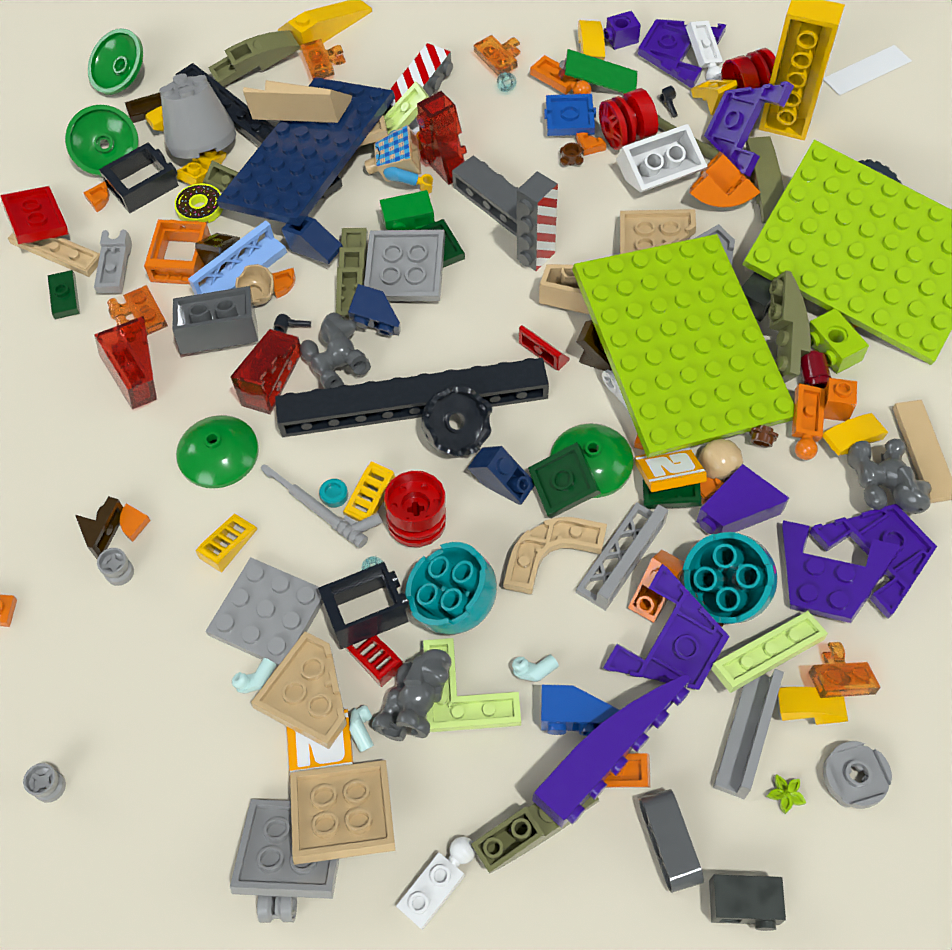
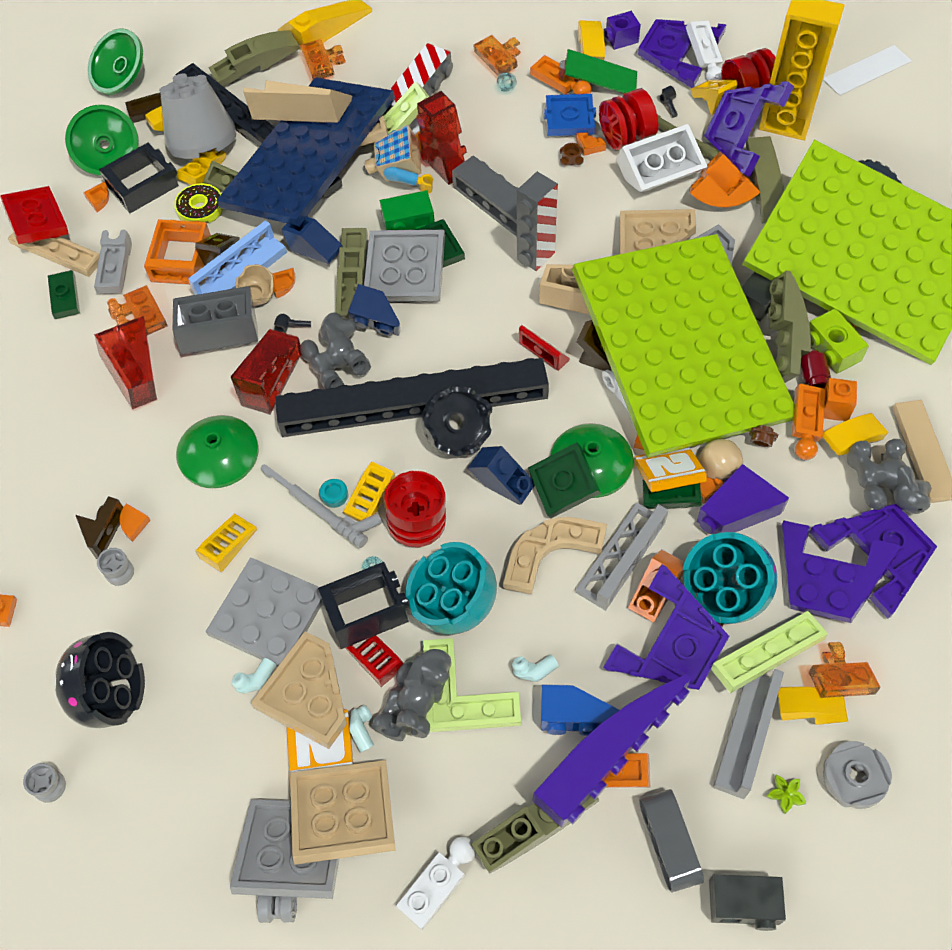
(85, 676): none -> black cylinder

